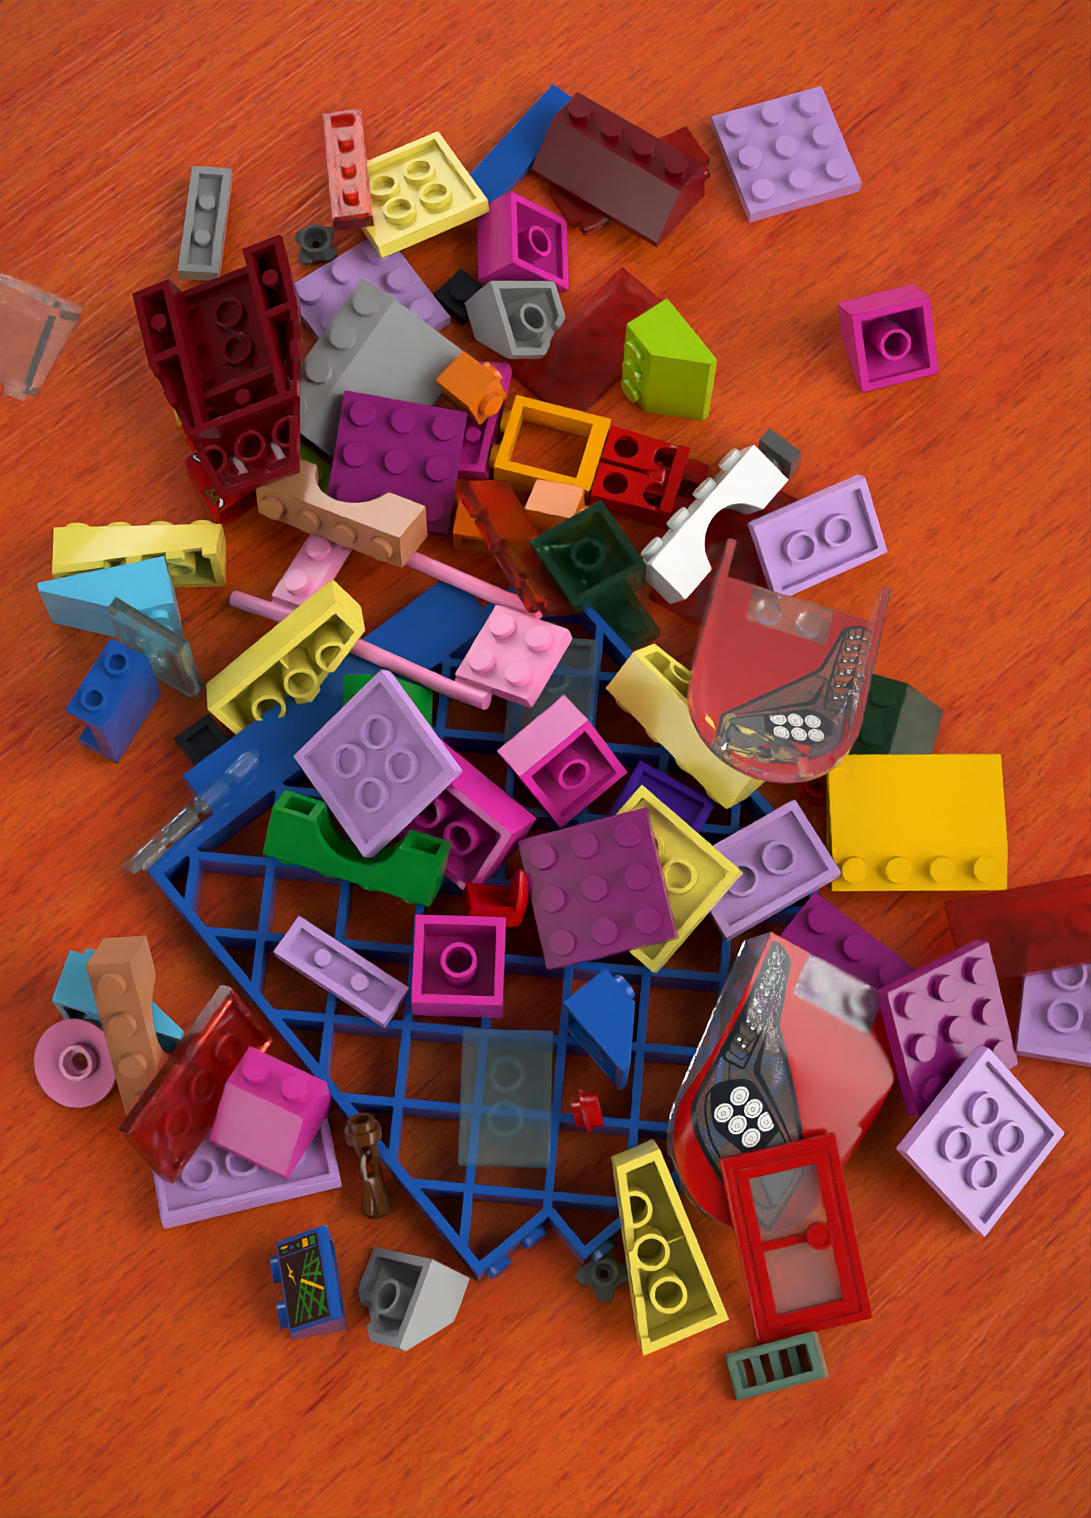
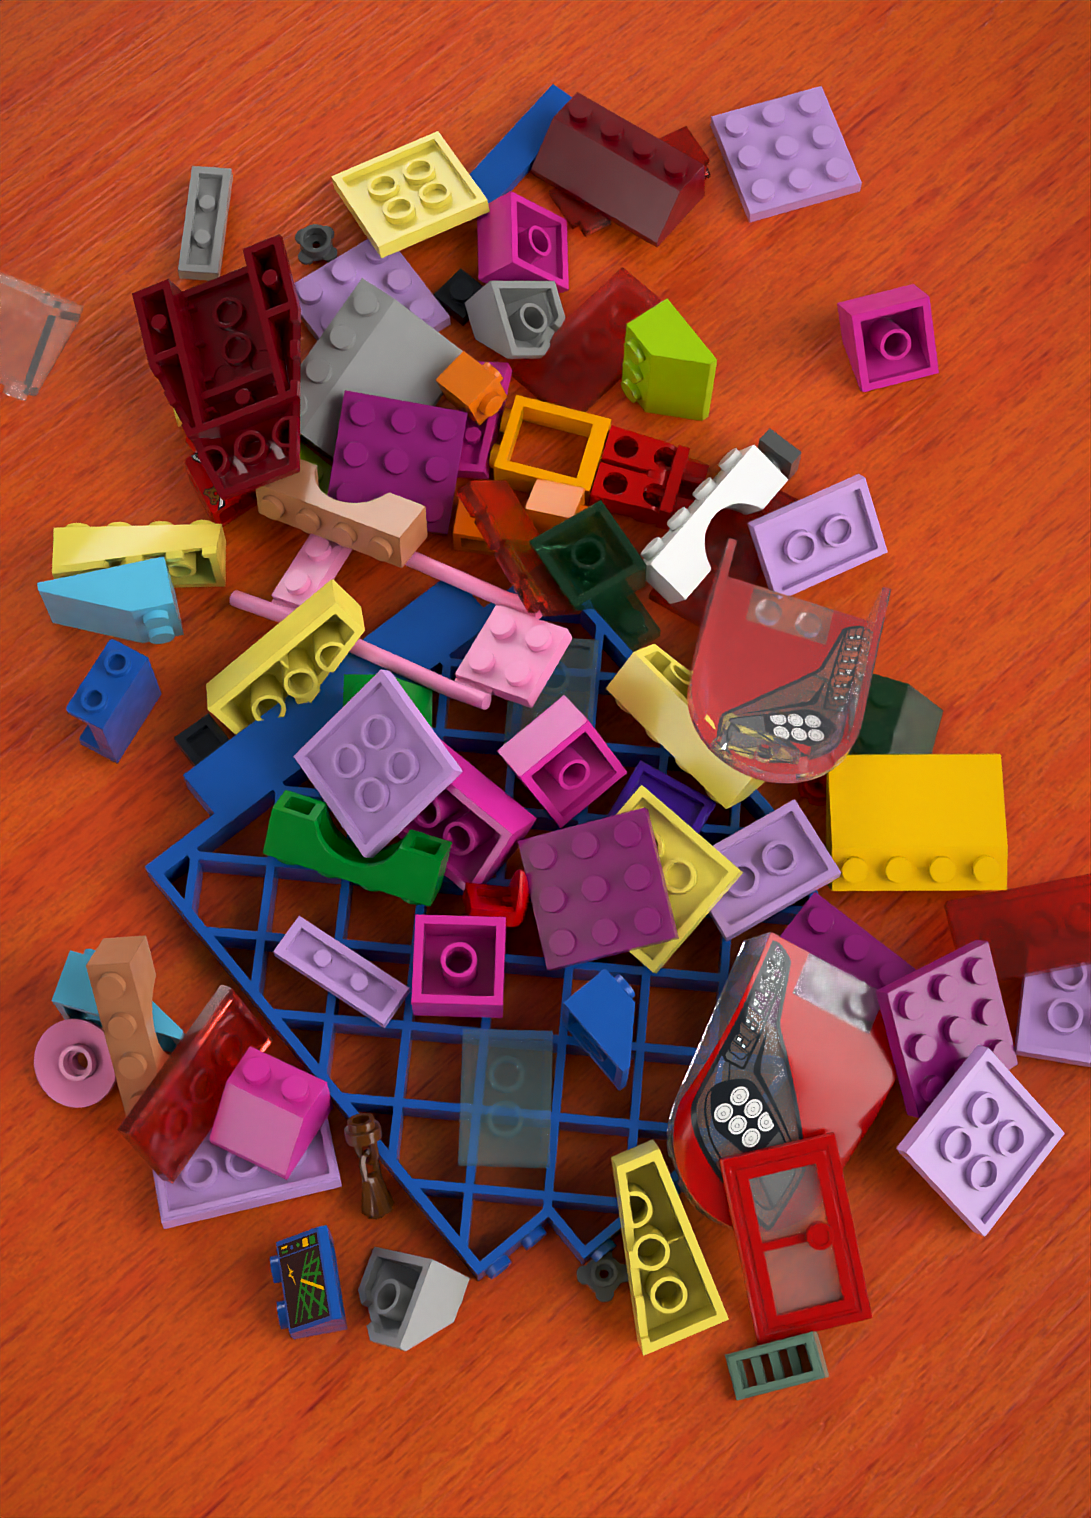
(167, 651): clear light blue tile -> none
(187, 817): clear light blue windscreen -> none
(348, 170): clear red tile -> none
(587, 1110): red plate -> none

